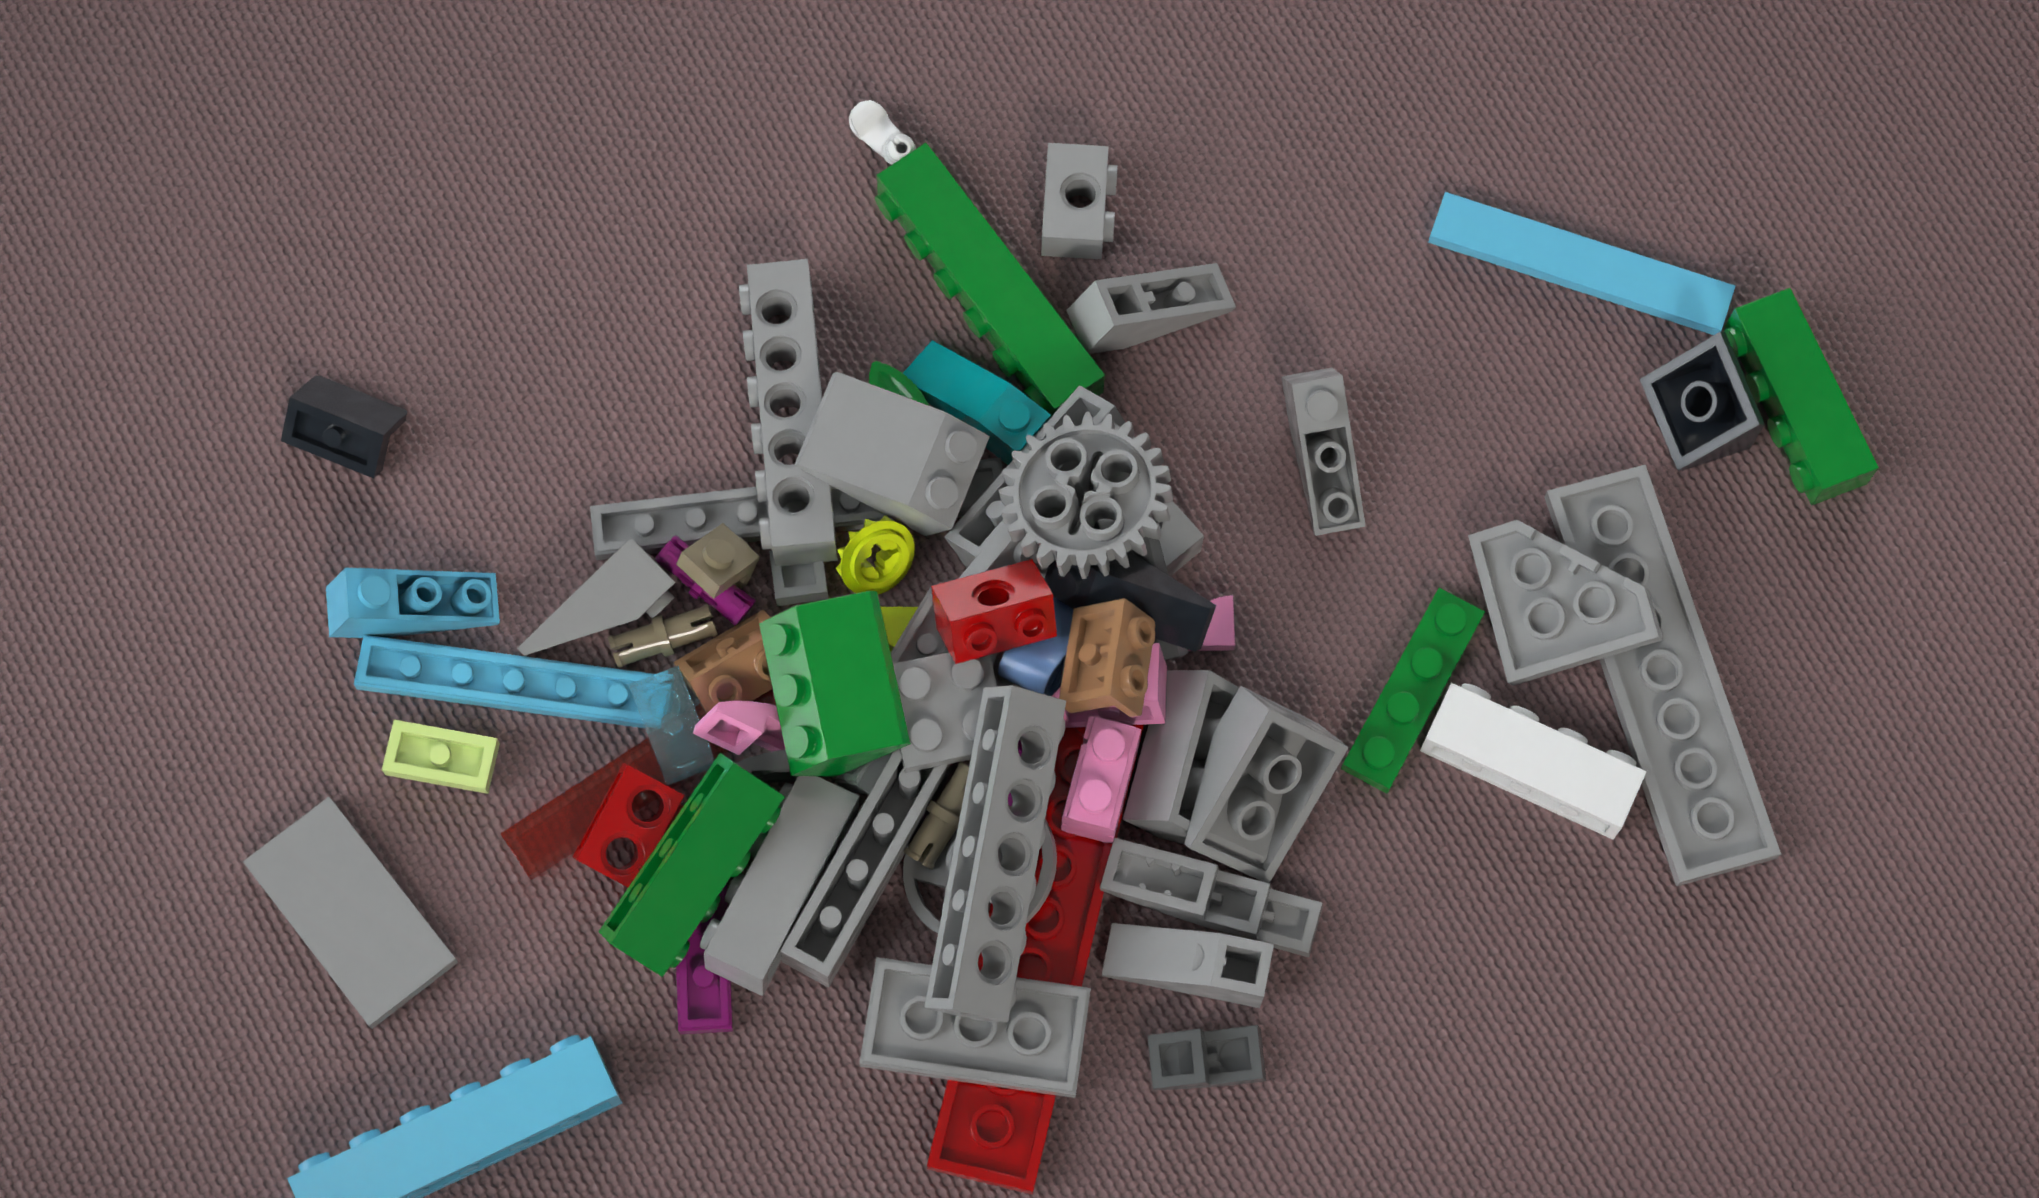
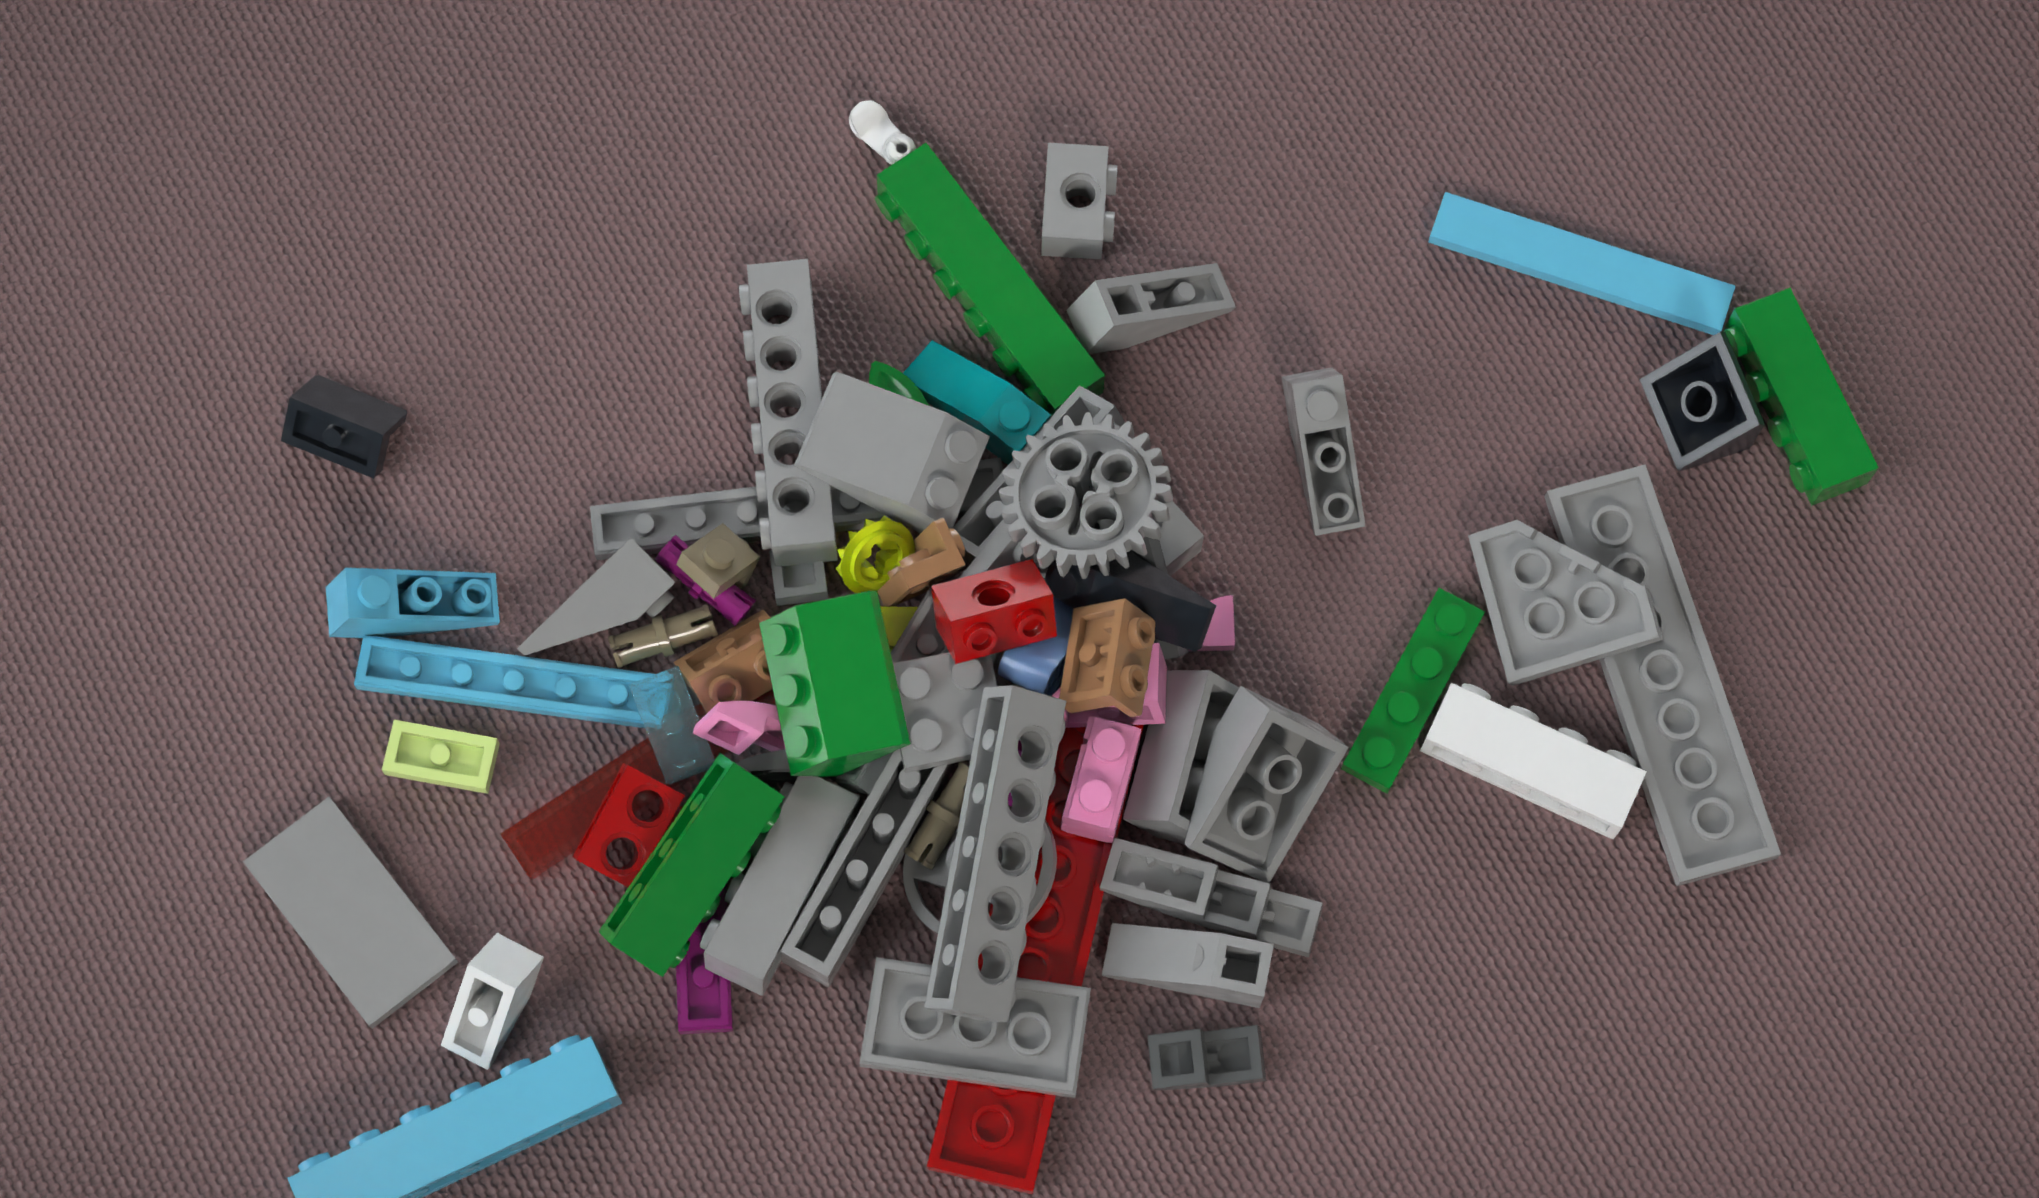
(491, 999): none -> white slope
(935, 560): none -> medium nougat bracket

